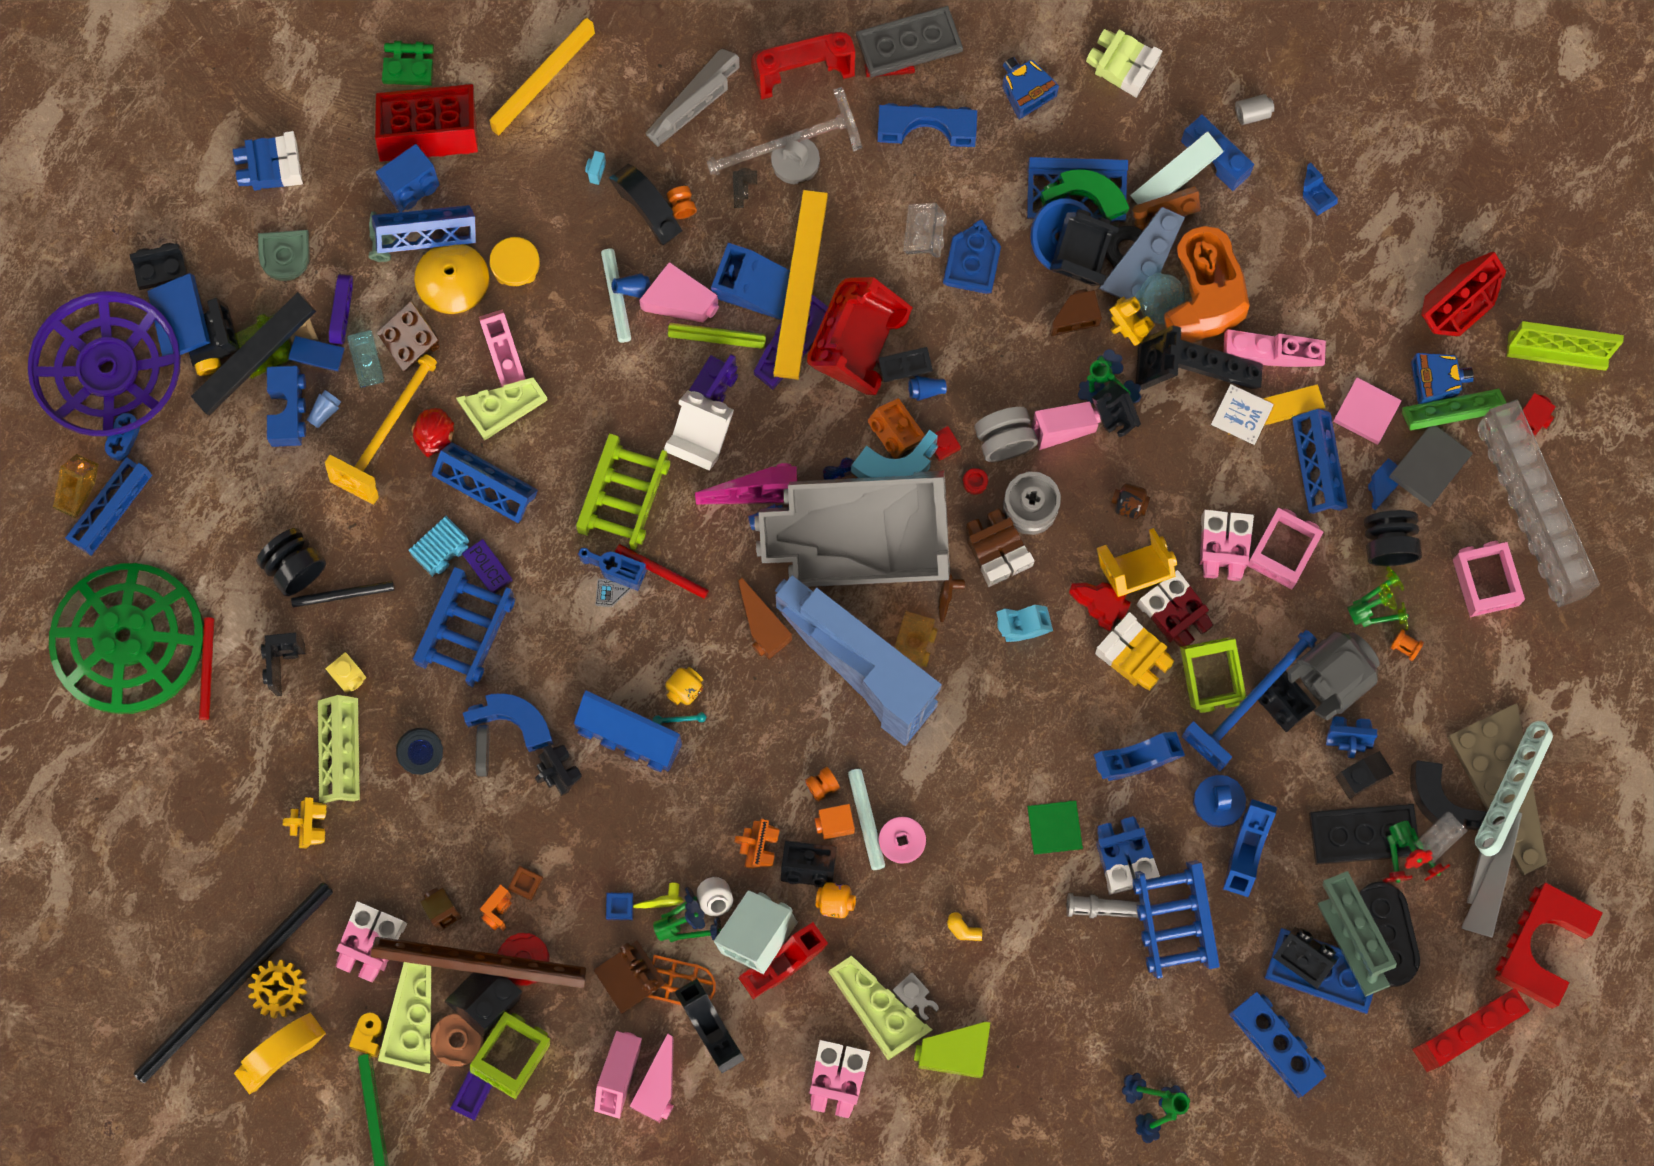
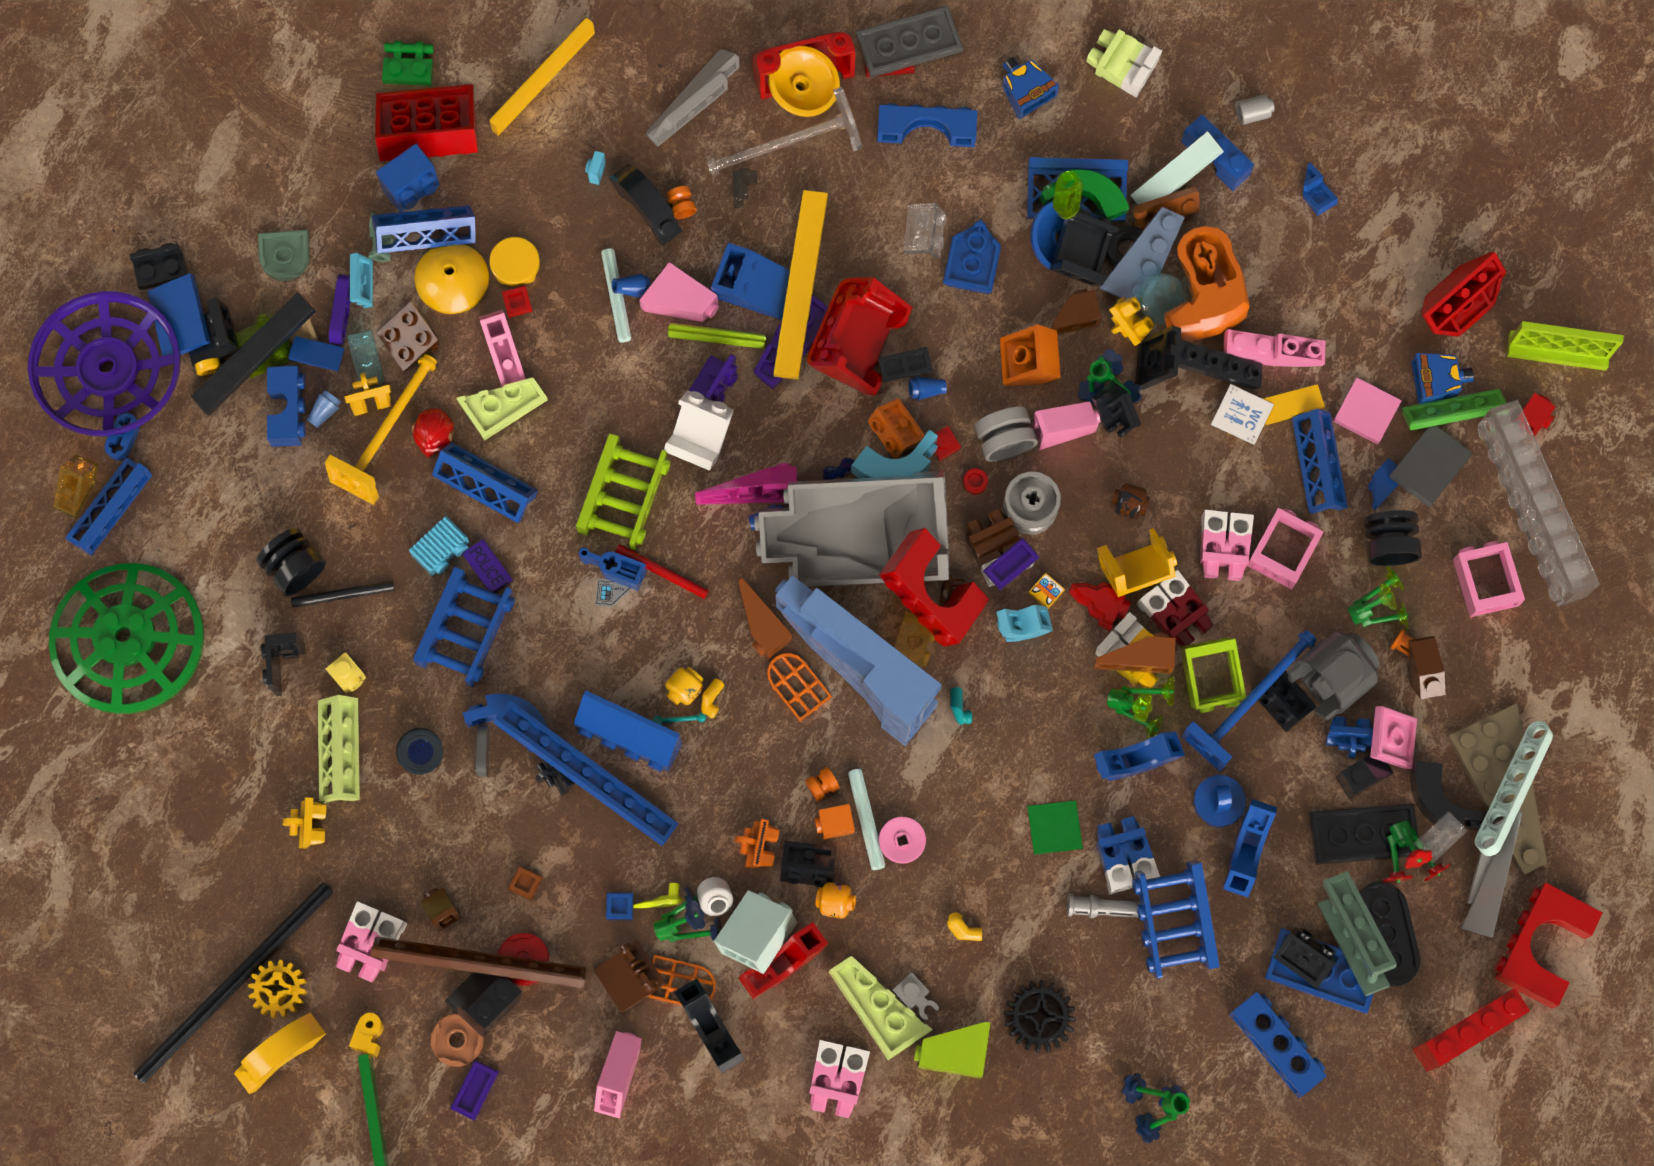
(206, 670): red bar -> none
(270, 162): blue hips -> none
(357, 400): none -> yellow hips
(361, 280): none -> medium azure tile
(409, 1023): yellowish green wing -> none
(496, 903): orange bracket -> none
(496, 1077): lime window -> none
(517, 301): none -> red plate
(585, 773): none -> blue plate
(656, 1089): bright pink slope -> none
(709, 696): none -> yellow arm
(796, 161): light grey tile -> none
(807, 686): none -> orange window
(813, 73): none -> yellow dish
(905, 578): none -> red arch
(956, 706): none -> teal arm
(1011, 564): none -> dark purple tile
(1030, 356): none -> orange slope
(1046, 591): none -> tile
(1053, 1017): none -> black gear
(1067, 200): none -> clear neon green piece
(1122, 701): none -> plant
(1147, 655): none -> dark orange slope
(1393, 737): none -> bright pink tile
(1426, 668): none -> reddish brown slope

